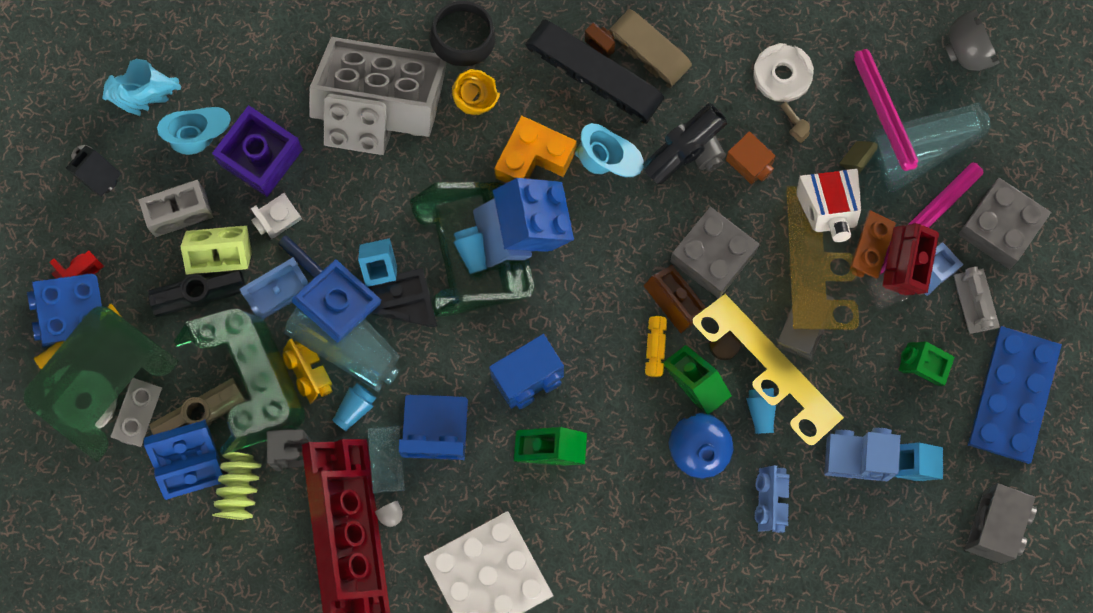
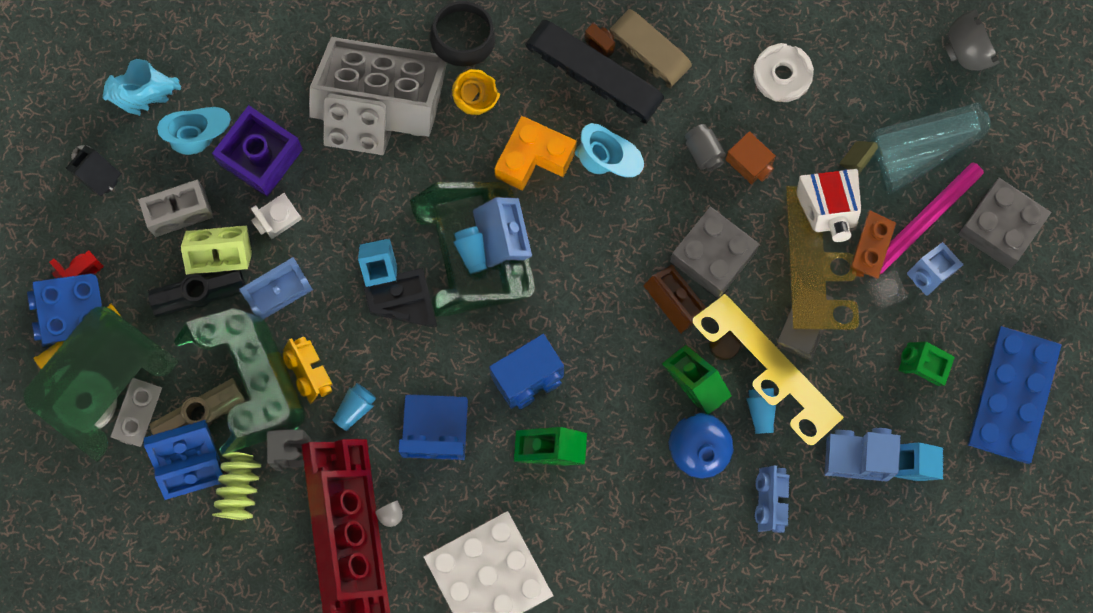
(300, 256): dark blue bar -> none
(336, 301): blue tile -> none
(359, 353): clear light blue slope -> none
(385, 459): clear light blue slope -> none
(533, 215): blue brick -> none
(656, 346): yellow axle -> none
(684, 143): black piece -> none
(801, 128): dark tan hand -> none
(886, 110): dark pink axle -> none
(910, 259): dark red brick -> none
(976, 300): light grey hinge -> none
(1001, 524): flat silver brick -> none

